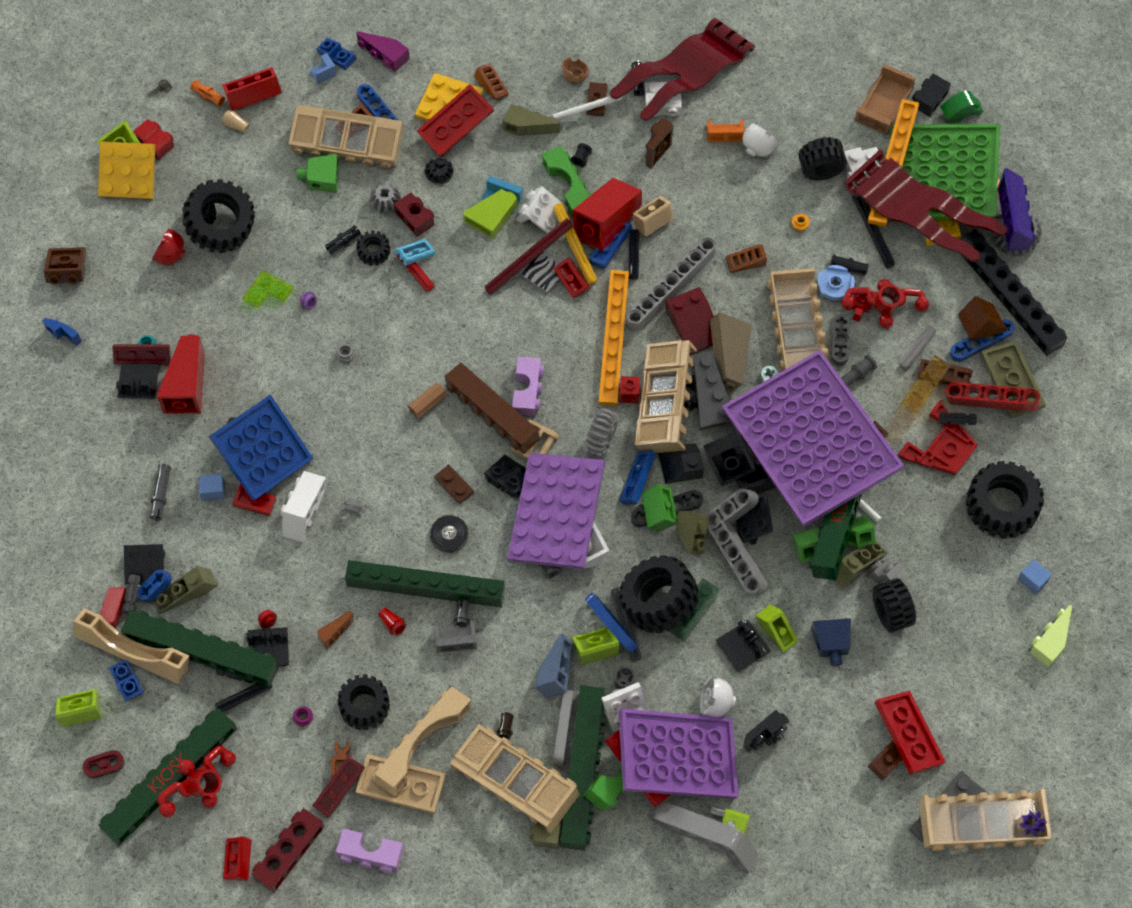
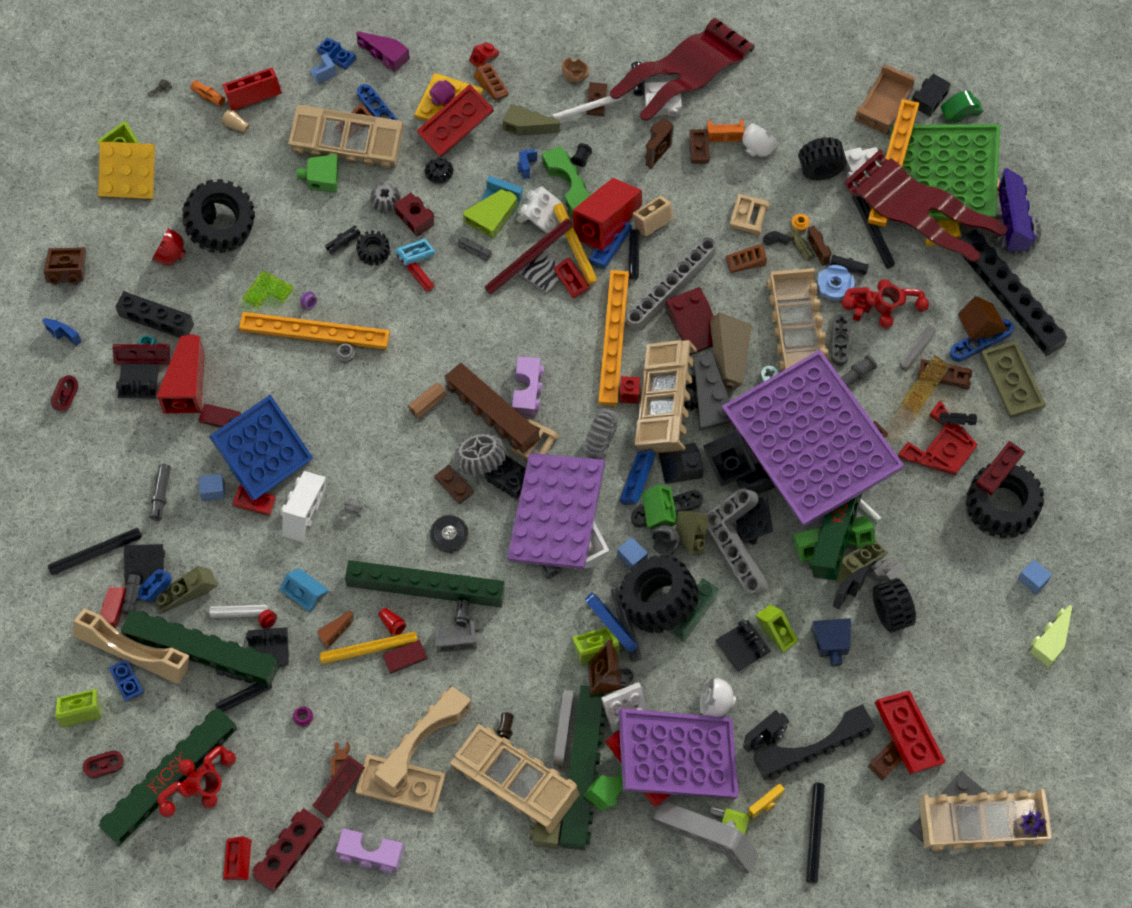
(64, 394): none -> dark red plate
(94, 551): none -> black axle
(151, 133): red brick -> none
(154, 315): none -> black brick
(216, 415): none -> dark red tile
(236, 611): none -> white axle
(303, 589): none -> dark azure panel
(314, 330): none -> light orange plate
(367, 647): none -> yellow axle
(367, 717): black tyre -> none
(404, 656): none -> dark red tile
(442, 93): none -> magenta head
(474, 248): none -> dark grey axle
(480, 454): none -> light grey gear
(483, 53): none -> red bracket
(524, 158): none -> blue bracket
(555, 670): sand blue slope -> none
(605, 670): none -> reddish brown slope
(631, 553): none -> medium blue panel
(665, 540): none -> dark grey hair
(699, 146): none -> reddish brown plate
(743, 212): none -> tan plate
(767, 802): none -> yellow plate
(774, 237): none -> black arm
(776, 759): none -> black arch
(800, 244): none -> olive axle
(815, 833): none -> black axle
(816, 240): none -> reddish brown plate
(850, 586): none -> black slope
(1000, 402): red beam -> none
(1000, 468): none -> dark red tile

